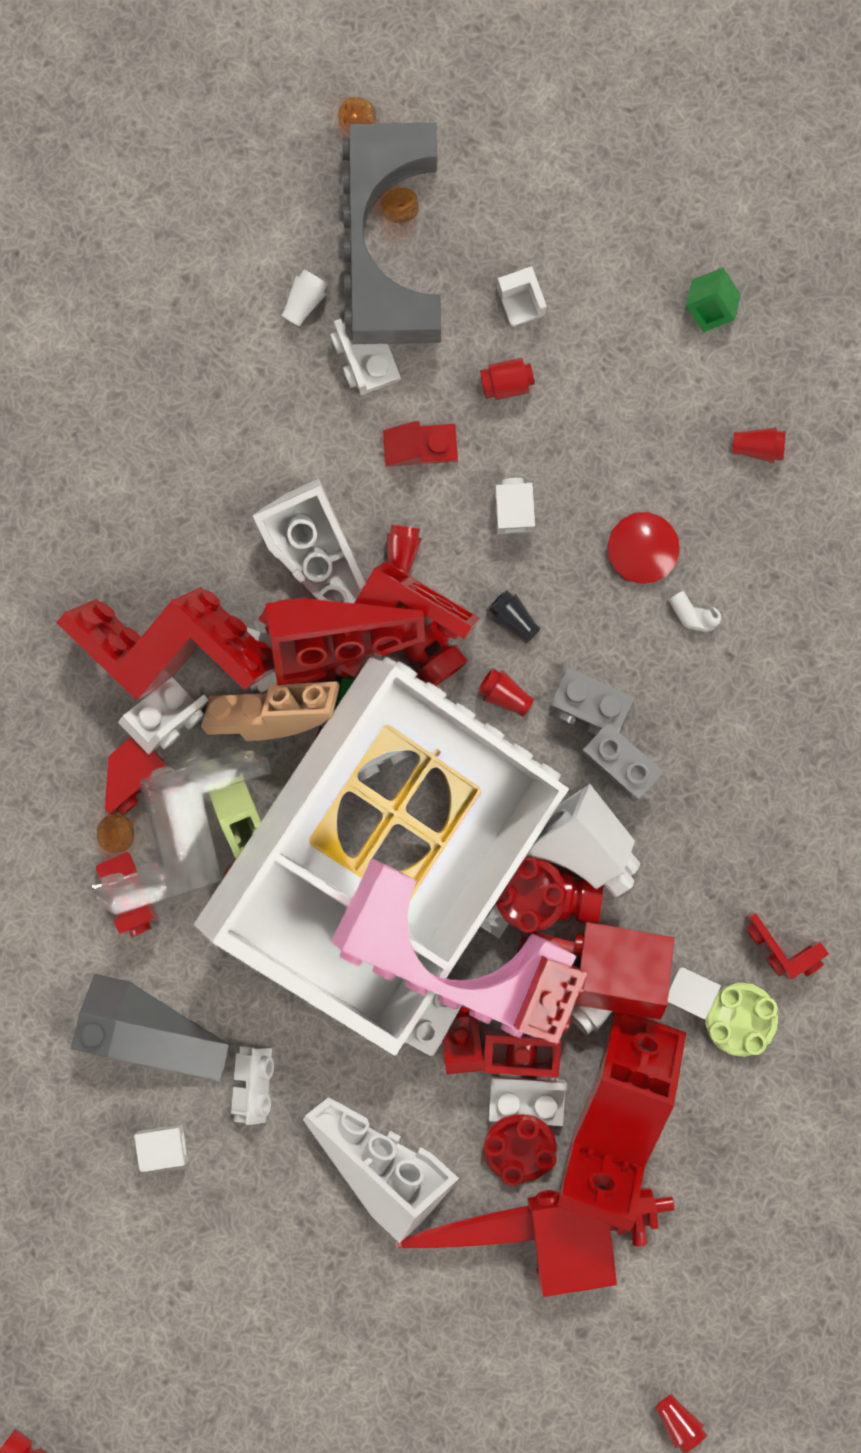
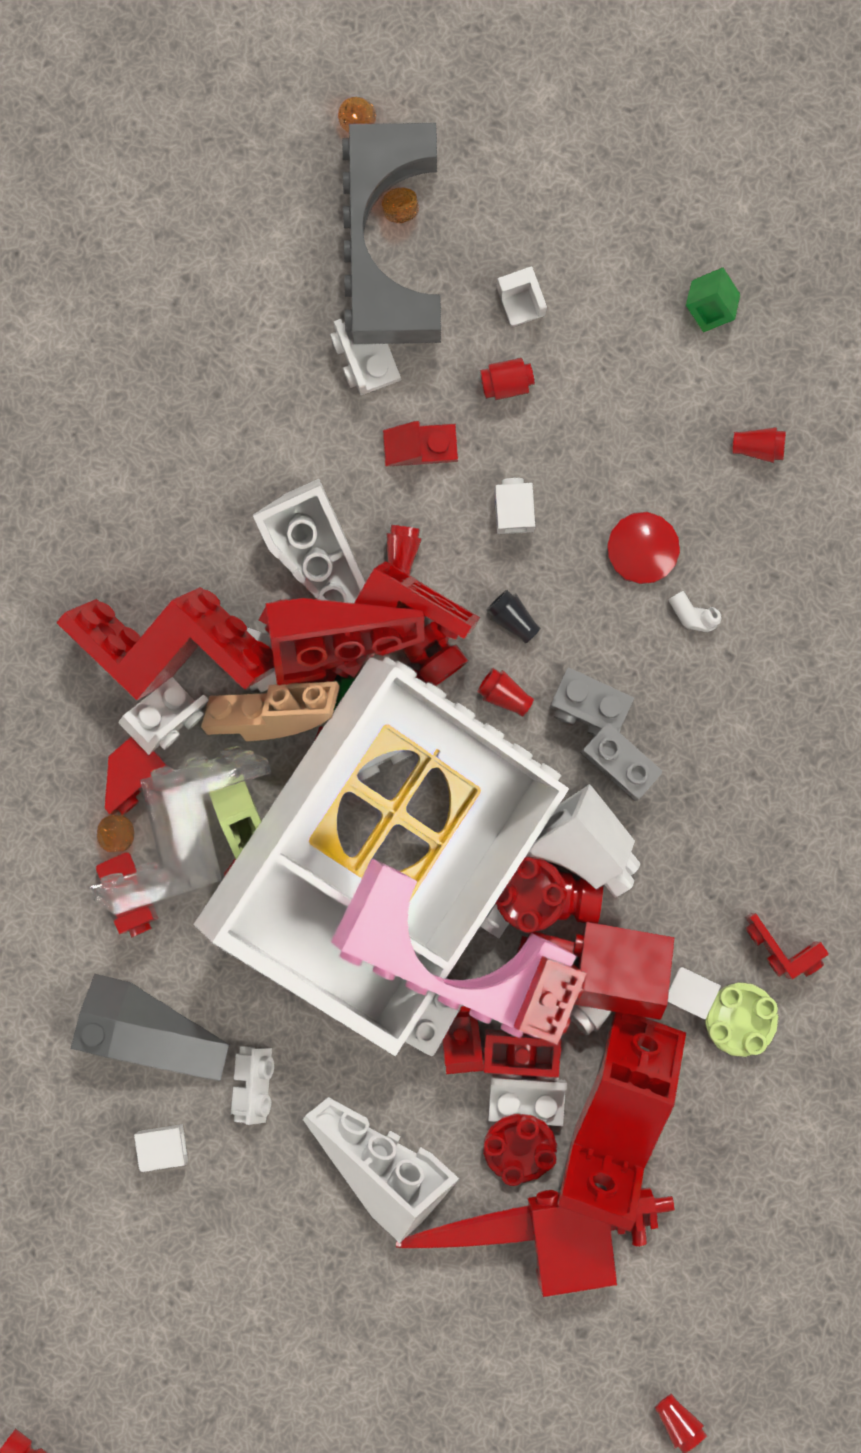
(304, 297): white cone -> none

